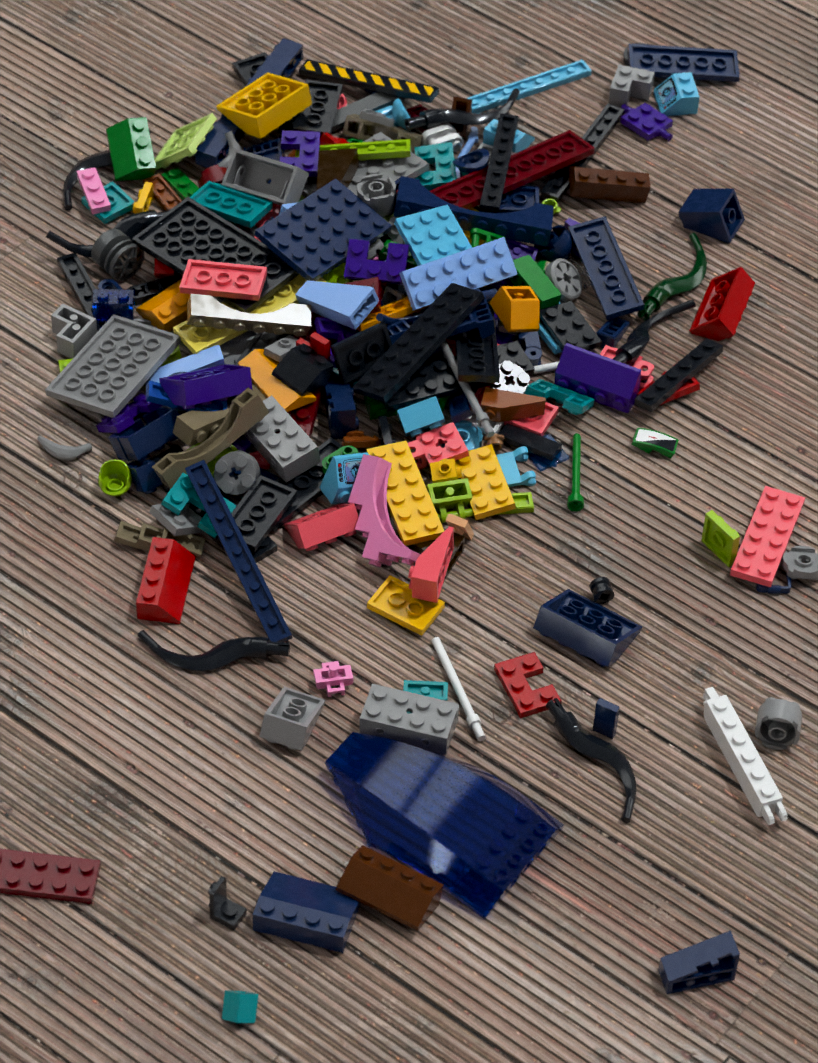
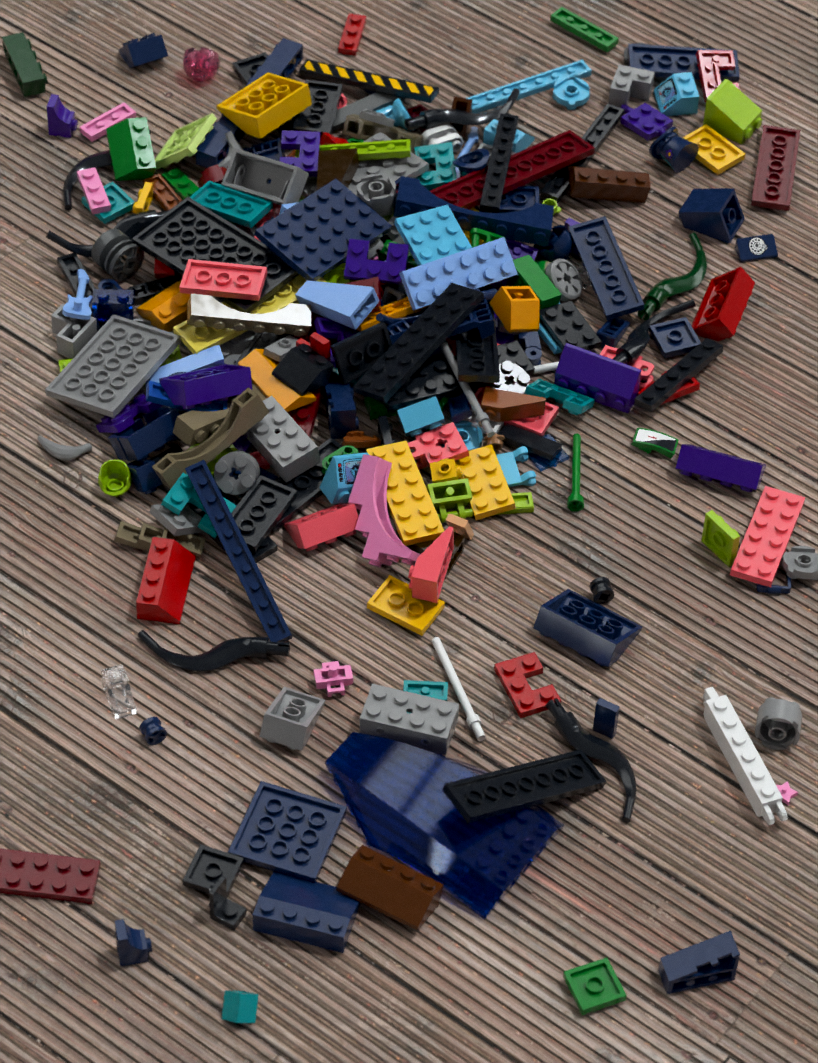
(24, 64): none -> dark green brick
(60, 119): none -> dark purple arch
(78, 306): none -> light blue piece
(97, 127): none -> bright pink plate
(118, 691): none -> clear arch
(131, 944): none -> dark blue arch
(144, 51): none -> dark blue slope
(153, 731): none -> dark blue wheel
(200, 63): none -> clear pink cylinder
(209, 866): none -> black plate
(288, 831): none -> dark blue plate
(352, 34): none -> red plate
(523, 786): none -> black plate
(564, 93): none -> medium azure plate
(584, 29): none -> green plate
(594, 986): none -> green plate
(674, 150): none -> dark blue hat
(674, 337): none -> dark blue plate
(709, 64): none -> plate
(714, 149): none -> yellow plate
(720, 466): none -> dark purple slope
(732, 113): none -> lime slope
(756, 248): none -> dark blue slope
(775, 168): none -> dark red plate
(786, 792): none -> bright pink piece

